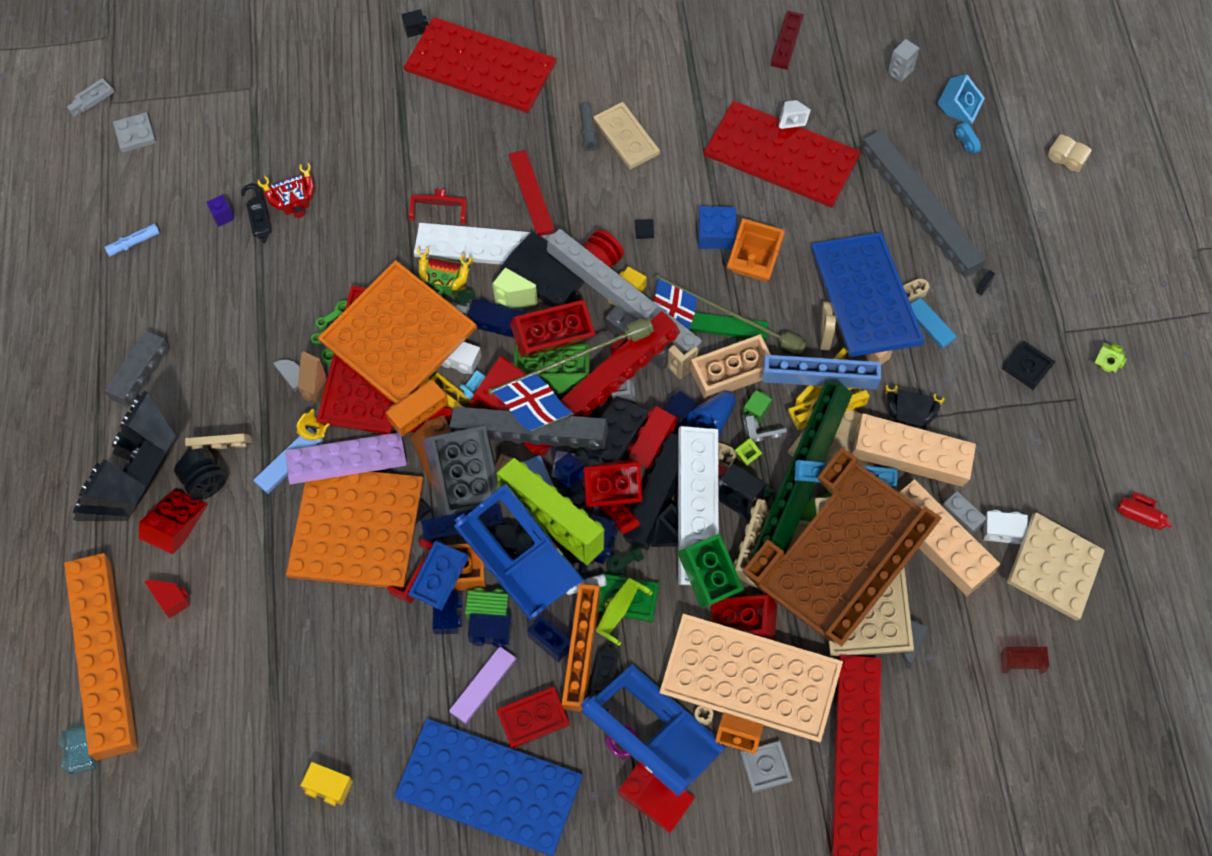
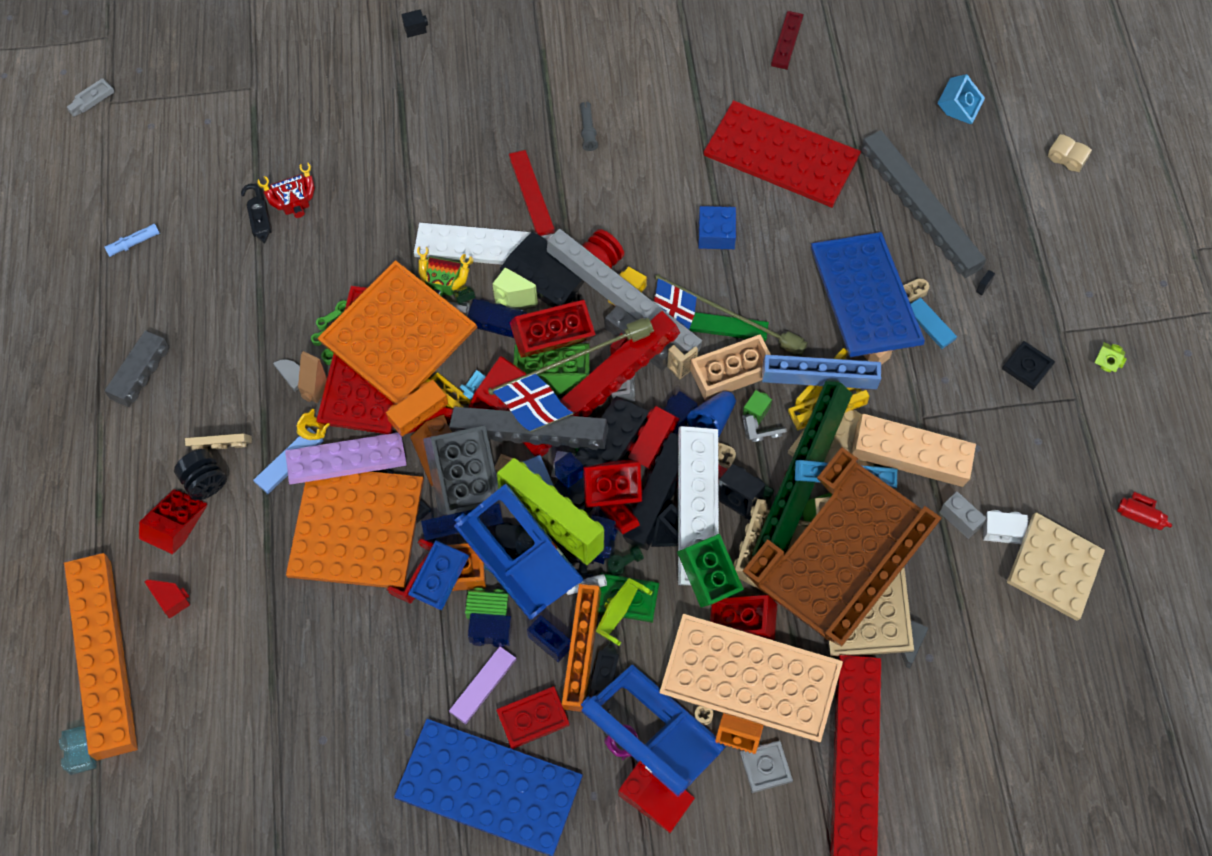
(134, 132): light grey plate -> none
(143, 442): black slope -> none
(220, 210): dark purple brick -> none
(326, 784): yellow brick -> none
(438, 199): red piece -> none
(448, 620): clear blue brick -> none
(464, 358): white brick -> none
(480, 64): red plate -> none
(626, 135): tan plate -> none
(644, 229): black tile -> none
(747, 451): lime brick -> none
(755, 250): orange piece -> none
(793, 114): white slope -> none
(827, 326): tan beam -> none
(903, 60): light grey brick -> none
(912, 408): black torso -> none
(953, 546): light nougat brick -> none
(968, 138): dark azure plate -> none
(1025, 658): clear red panel -> none

